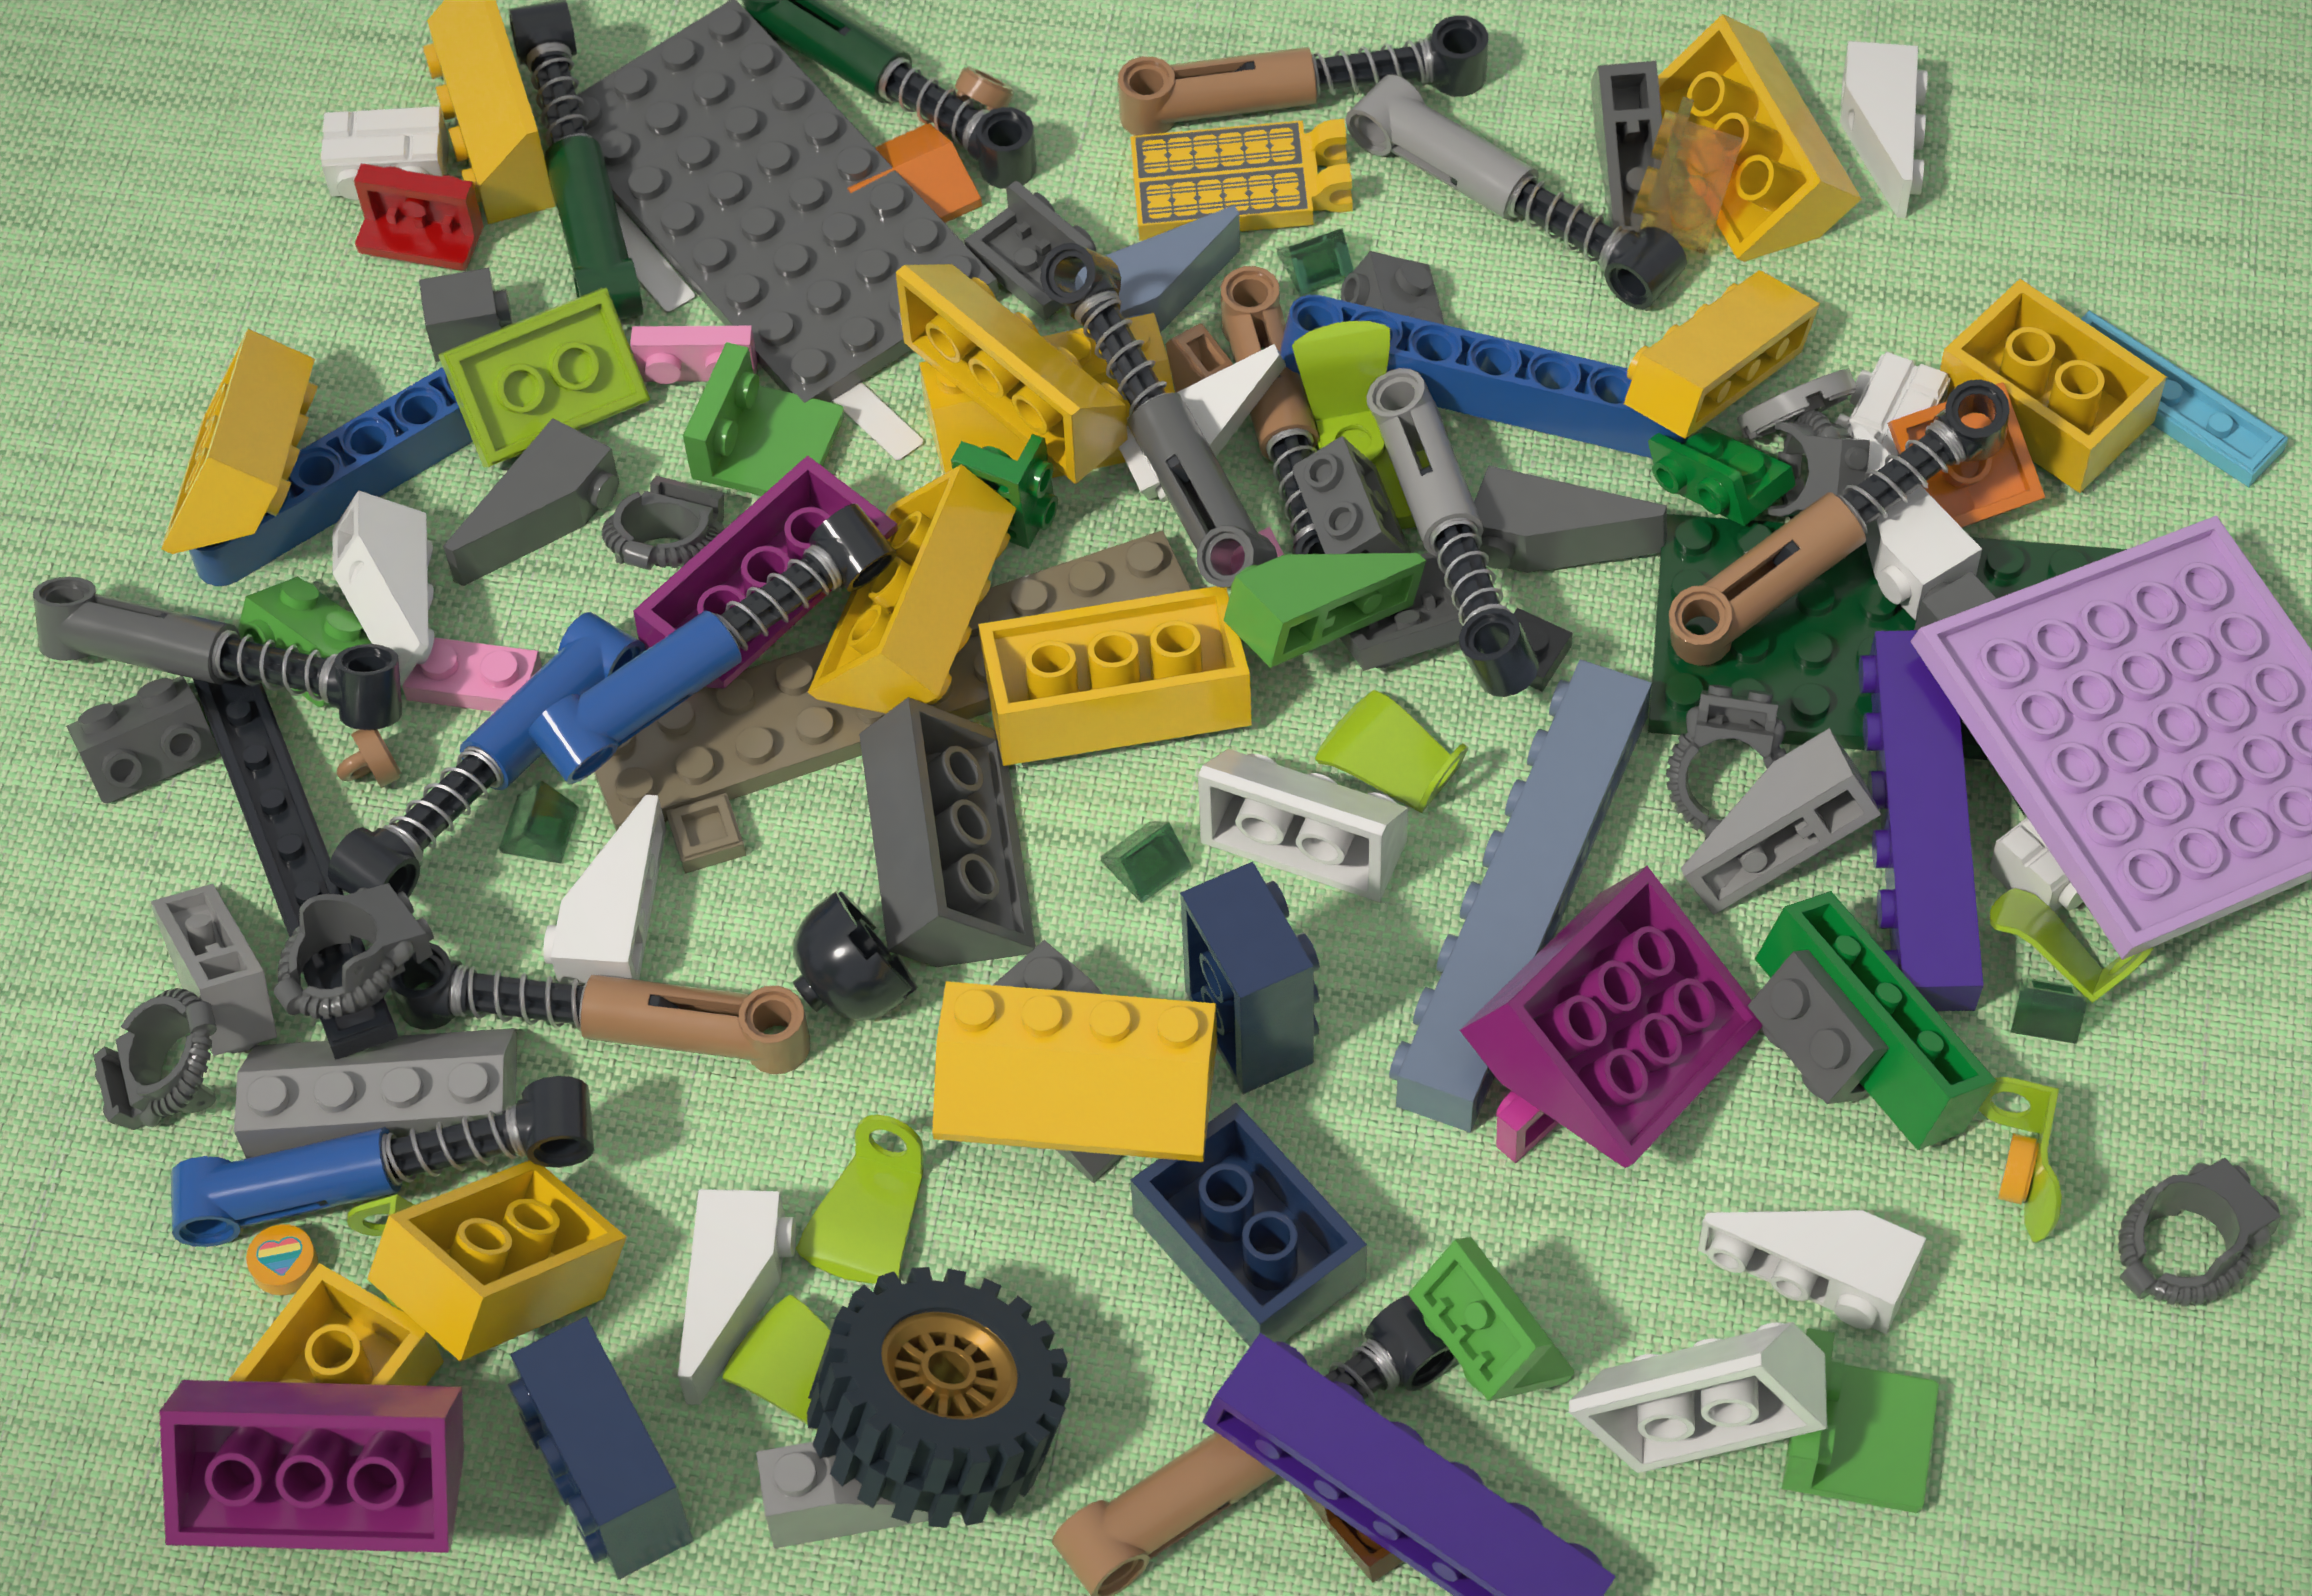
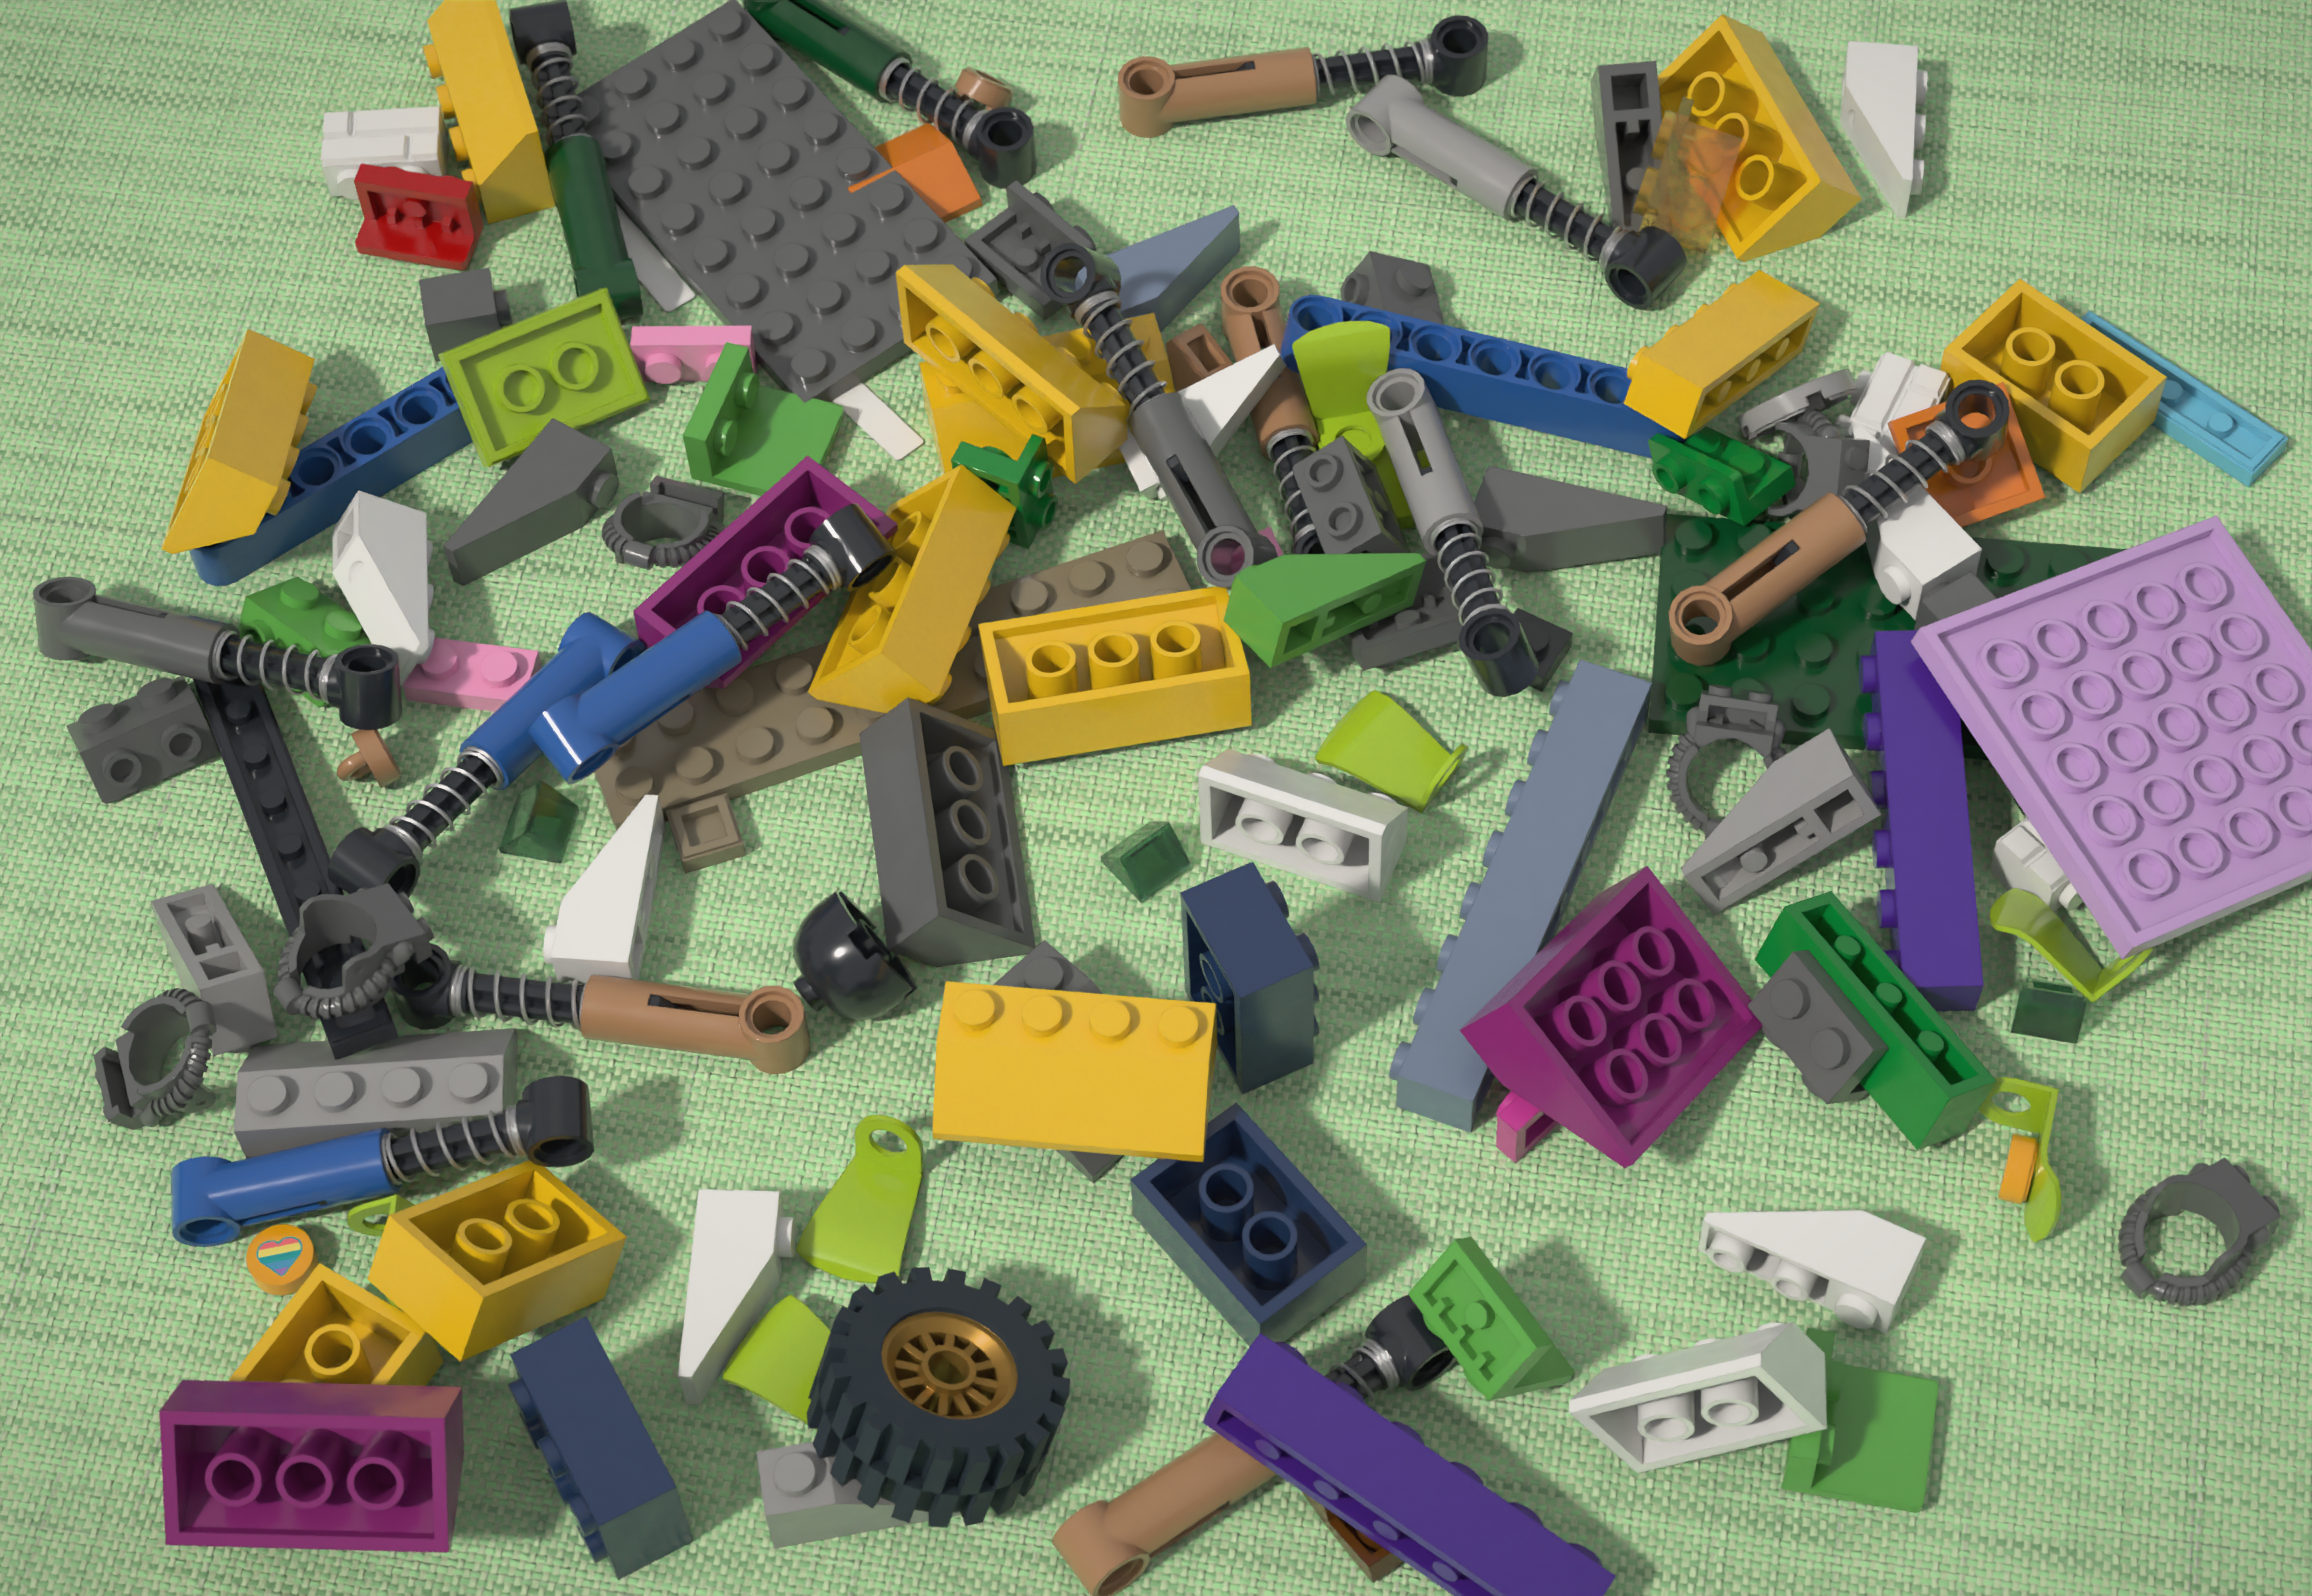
(1257, 168): yellow tile -> none
(1317, 260): clear green slope -> none

